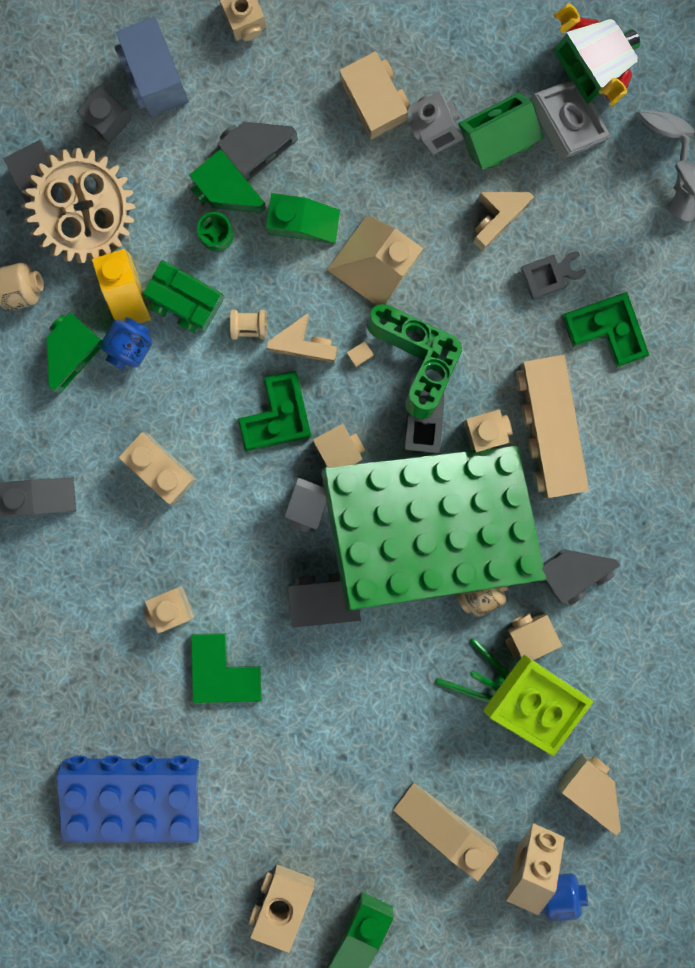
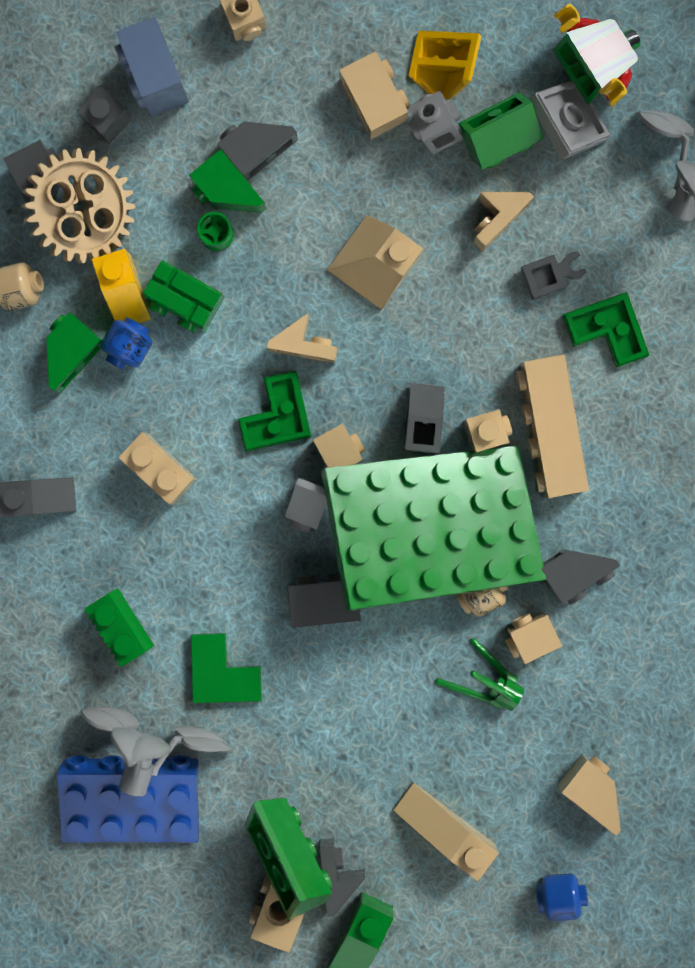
(119, 627): none -> green brick
(139, 748): none -> light grey plant
(168, 610): tan brick -> none
(248, 324): tan bush -> none
(287, 856): none -> green slope
(302, 219): green slope -> none
(343, 882): none -> dark grey slope
(360, 354): tan piece -> none
(428, 350): green beam -> none
(444, 61): none -> yellow slope
(535, 869): tan brick -> none
(538, 705): lime plate -> none

